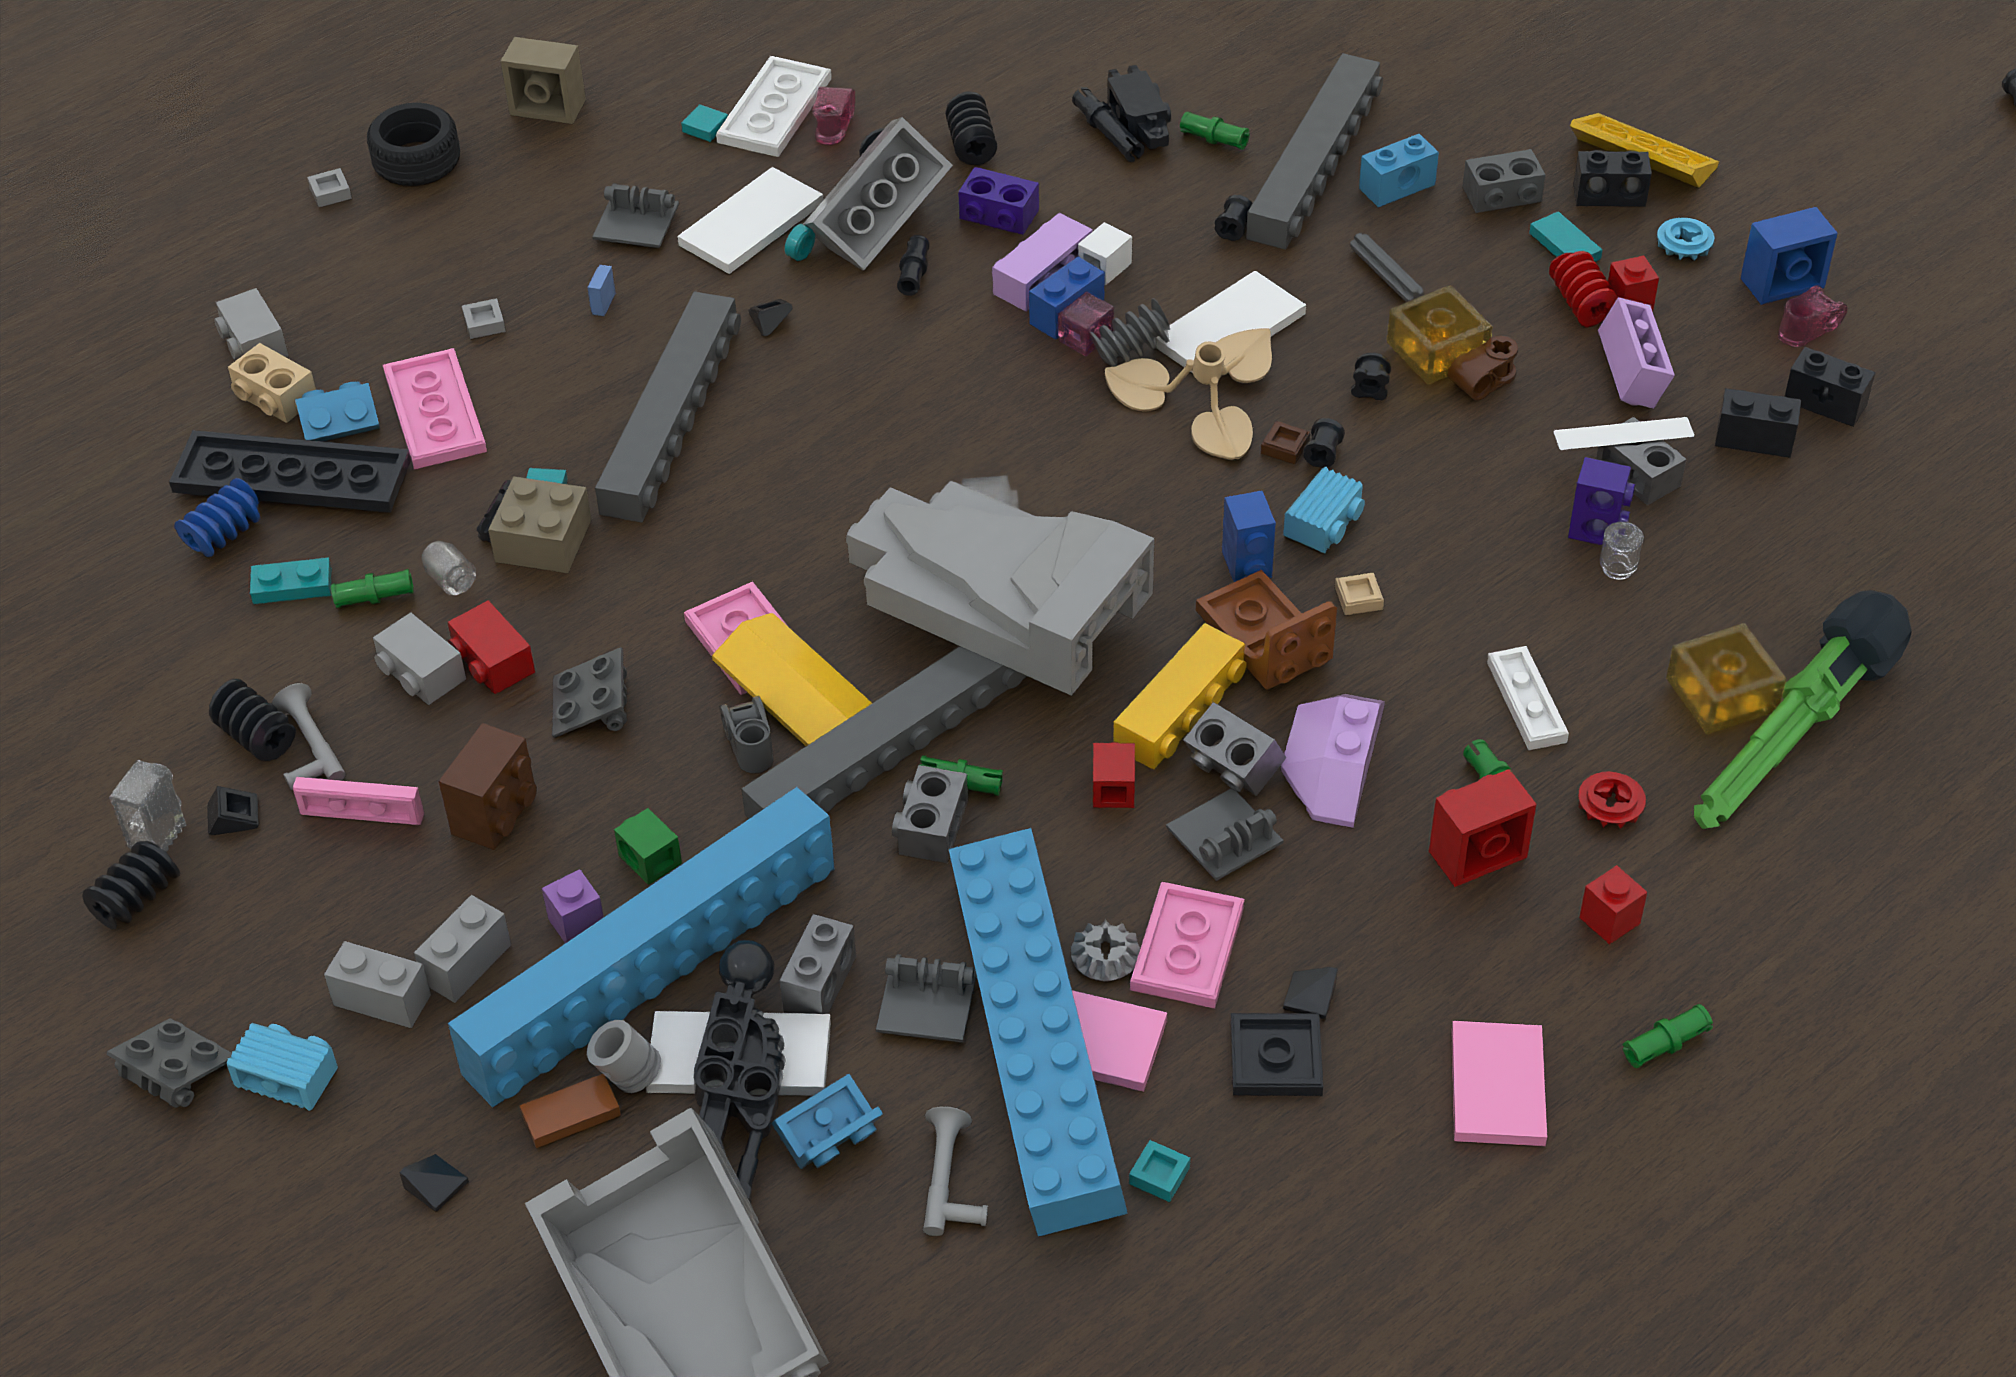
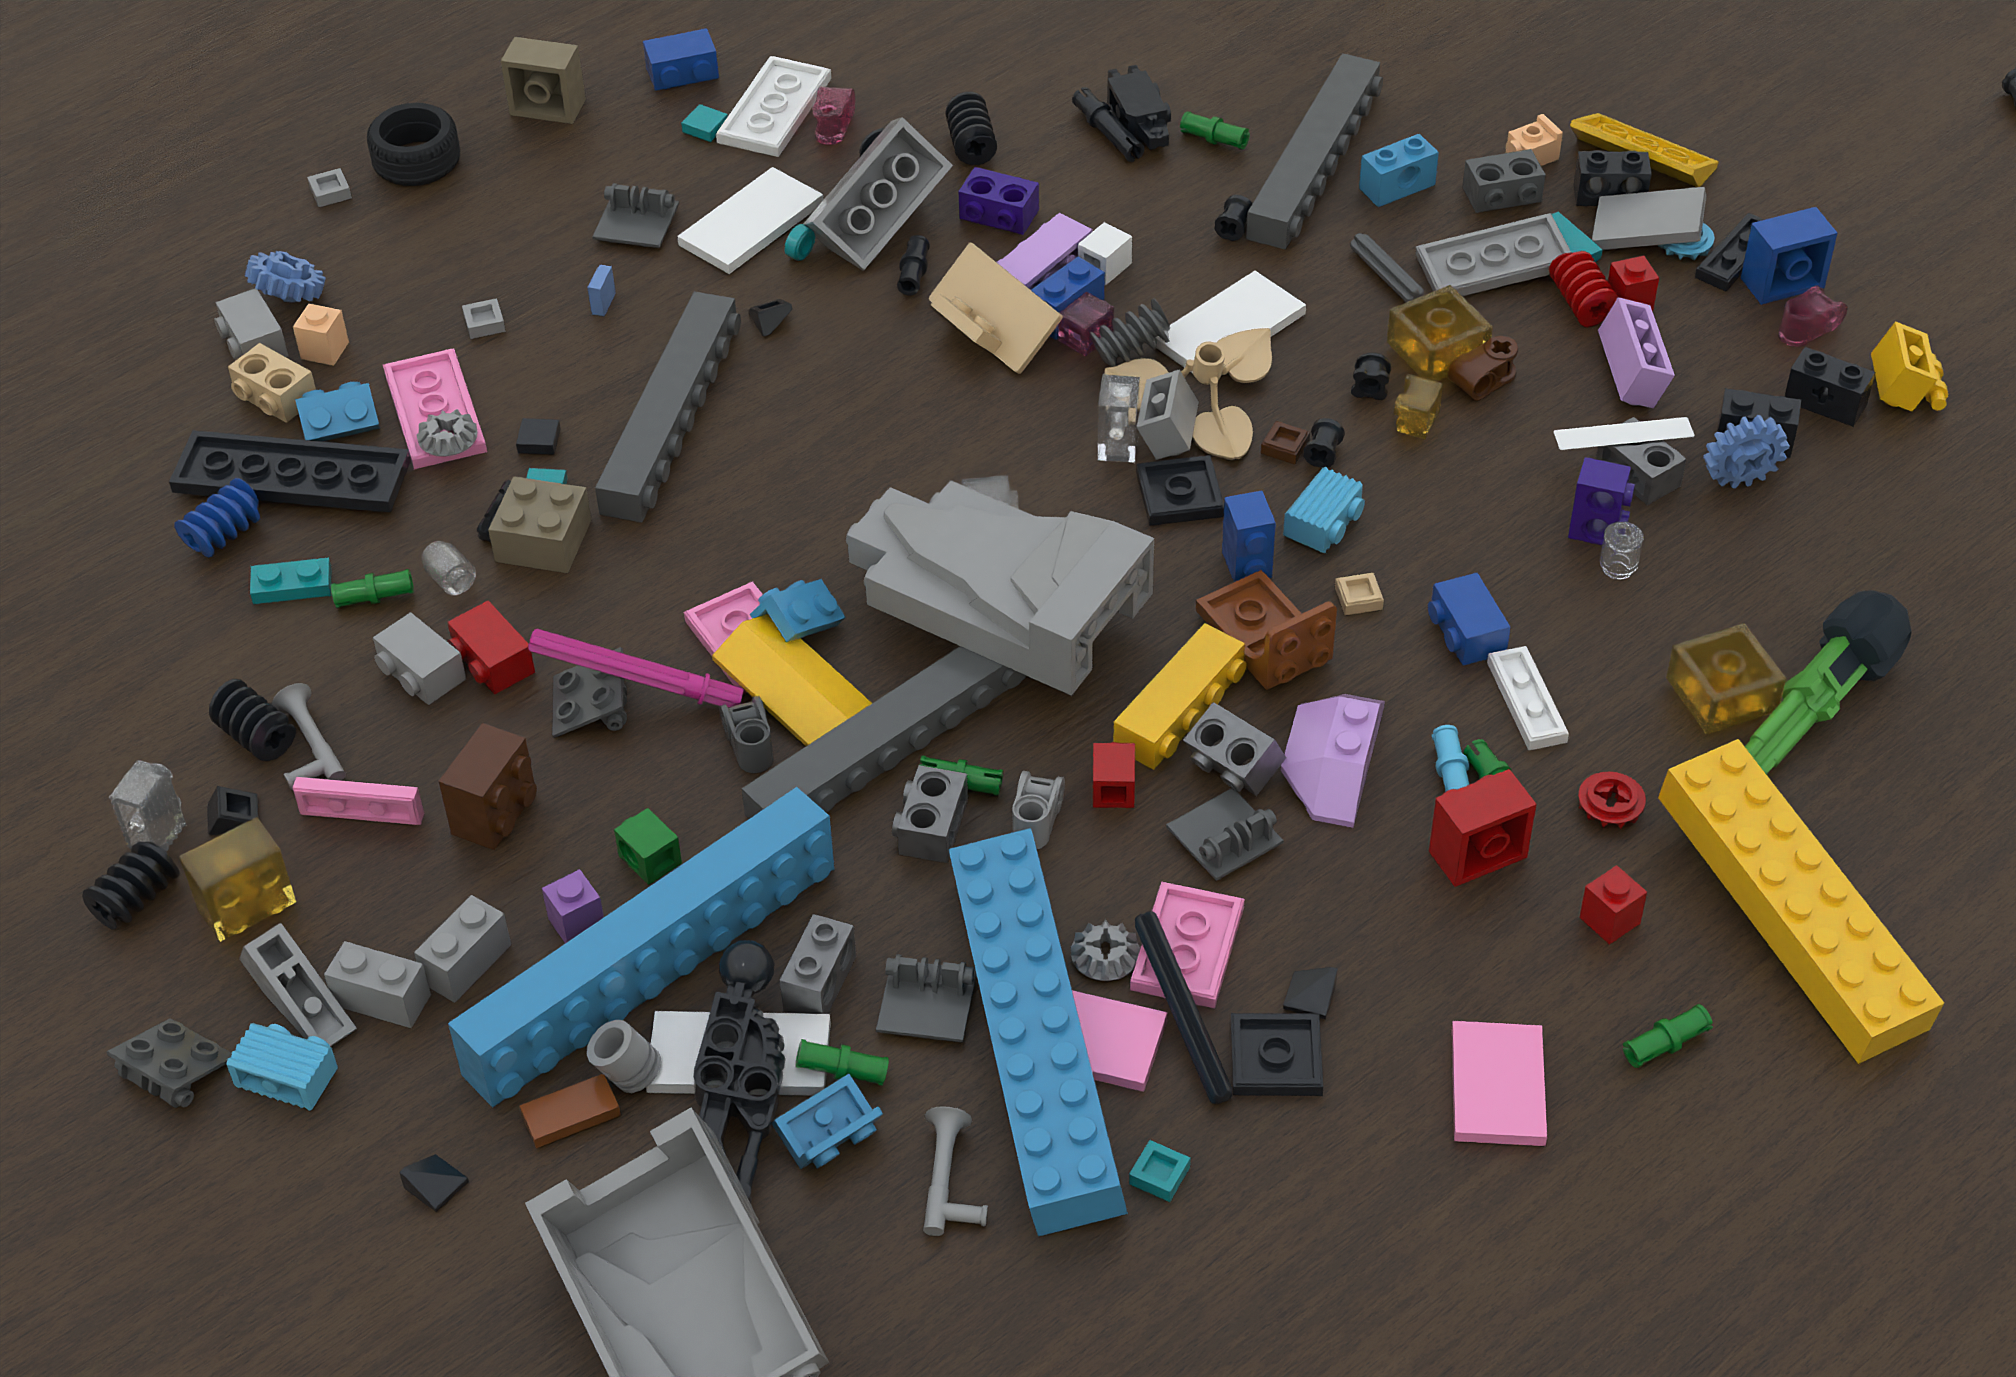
(238, 879): none -> clear yellow brick
(285, 276): none -> medium blue gear
(295, 986): none -> light grey slope
(321, 334): none -> light nougat brick
(446, 443): none -> light grey gear
(538, 436): none -> black tile
(634, 669): none -> dark pink axle
(681, 59): none -> blue brick
(800, 609): none -> dark azure bracket
(841, 1062): none -> green pin
(994, 308): none -> tan bracket
(1037, 805): none -> light grey piece
(1118, 418): none -> clear brick
(1167, 415): none -> light grey brick
(1180, 490): none -> black tile
(1183, 1008): none -> black axle
(1418, 406): none -> clear yellow brick
(1451, 762): none -> medium azure pin
(1468, 618): none -> blue brick
(1493, 255): none -> light grey tile
(1540, 136): none -> light nougat brick
(1649, 218): none -> light grey tile
(1726, 261): none -> black tile
(1746, 451): none -> medium blue gear
(1800, 901): none -> yellow brick
(1908, 369): none -> yellow brick

